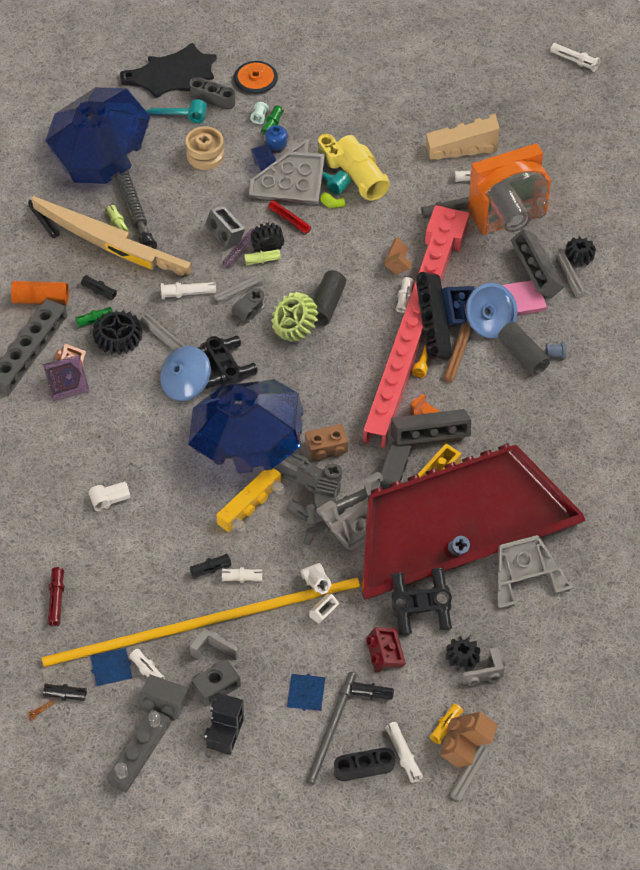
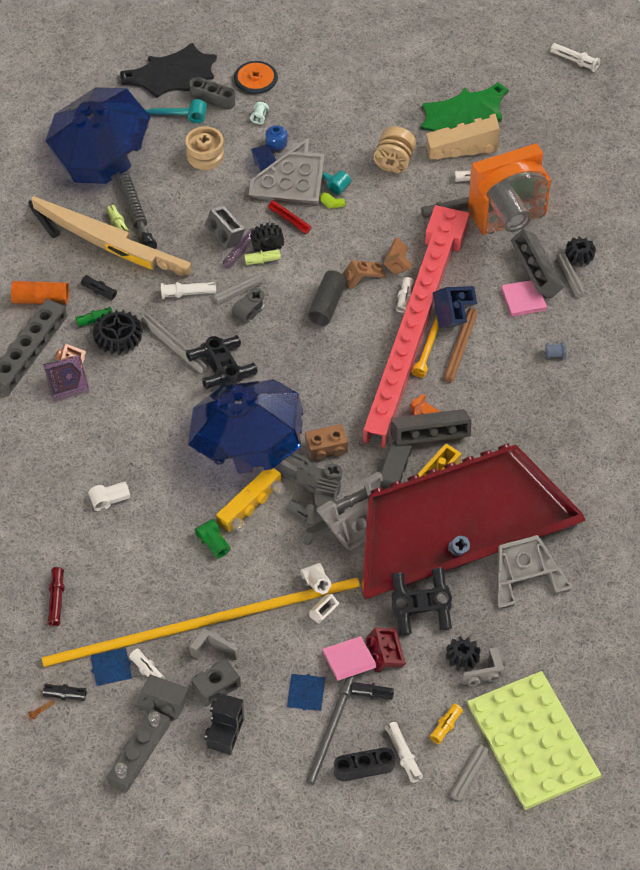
(190, 378): medium blue dish -> none
(210, 565): black pin -> none
(211, 536): none -> green piece
(242, 575): white pin -> none
(273, 118): green pin -> none
(294, 317): yellowish green gear -> none
(349, 658): none -> bright pink tile
(356, 162): light yellow piece -> none
(358, 269): none -> medium nougat bracket
(394, 149): none -> tan wheel
(433, 316): black beam -> none
(464, 108): none -> green animal
(465, 735): medium nougat brick -> none
(500, 306): medium blue dish -> none
(526, 350): dark grey piece -> none
(533, 740): none -> yellowish green plate

